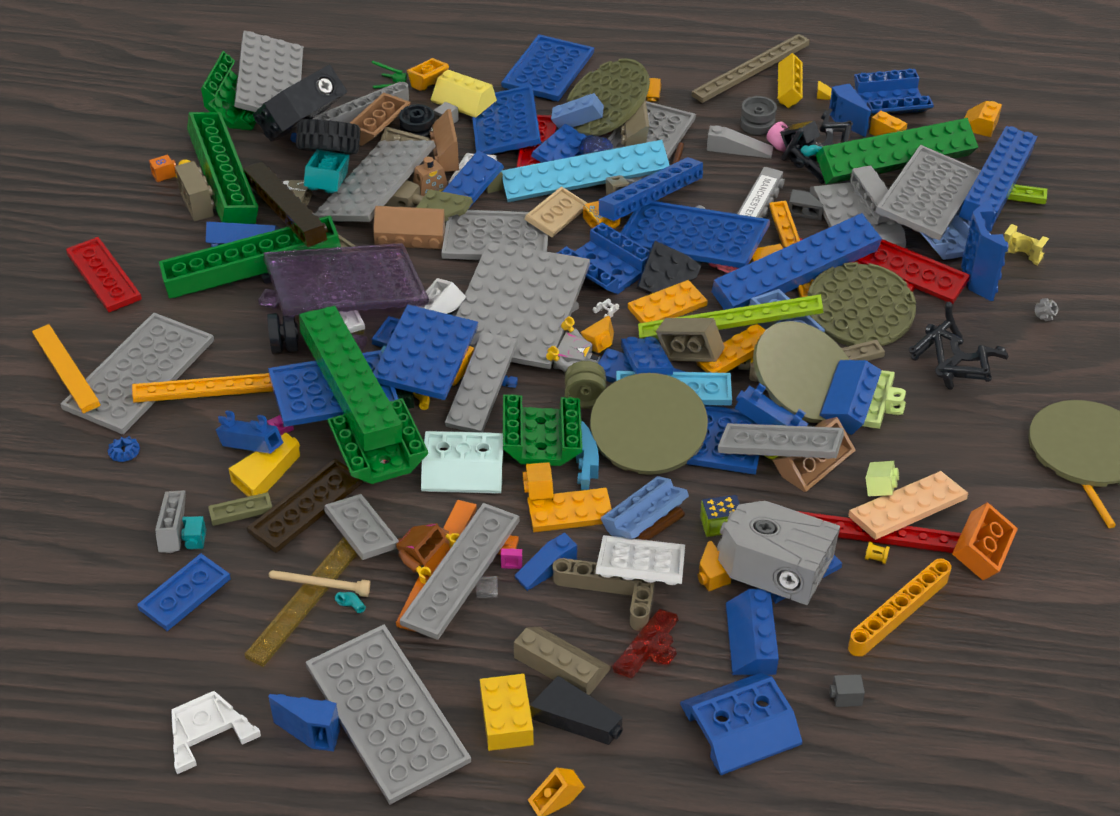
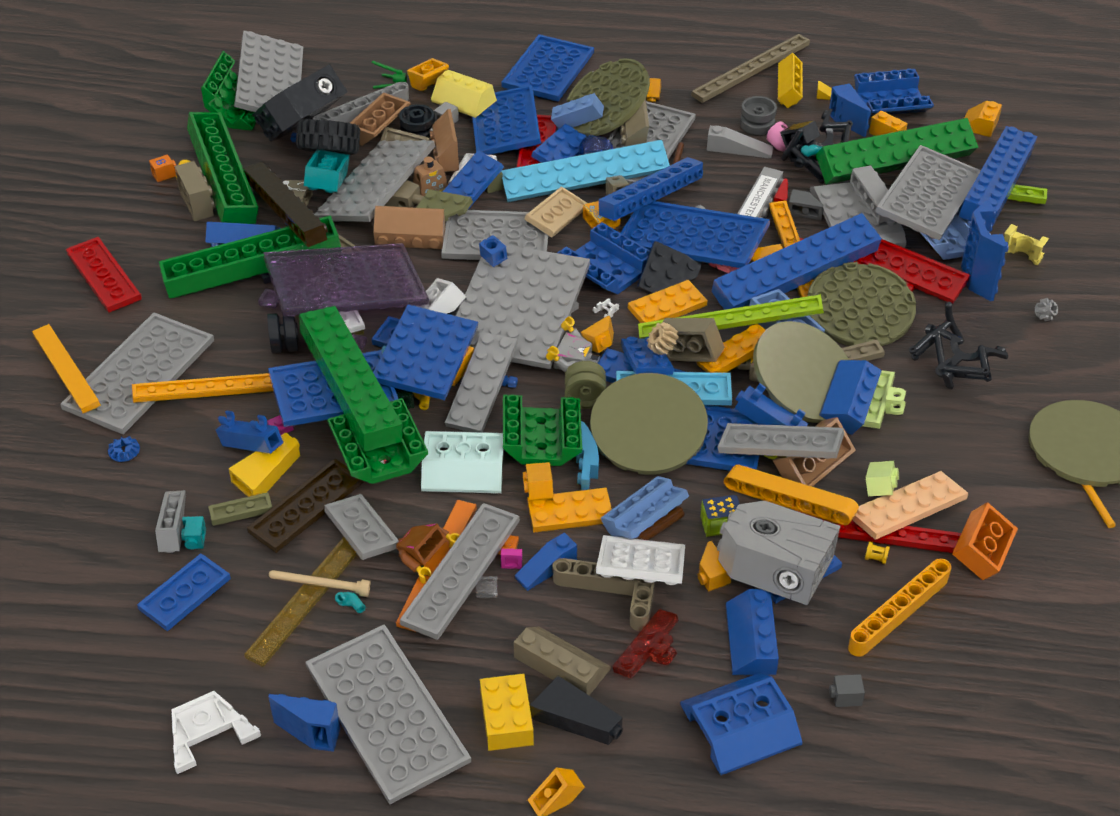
(493, 251): none -> blue brick
(662, 338): none -> tan gear
(782, 193): none -> red slope
(791, 494): none -> light orange beam

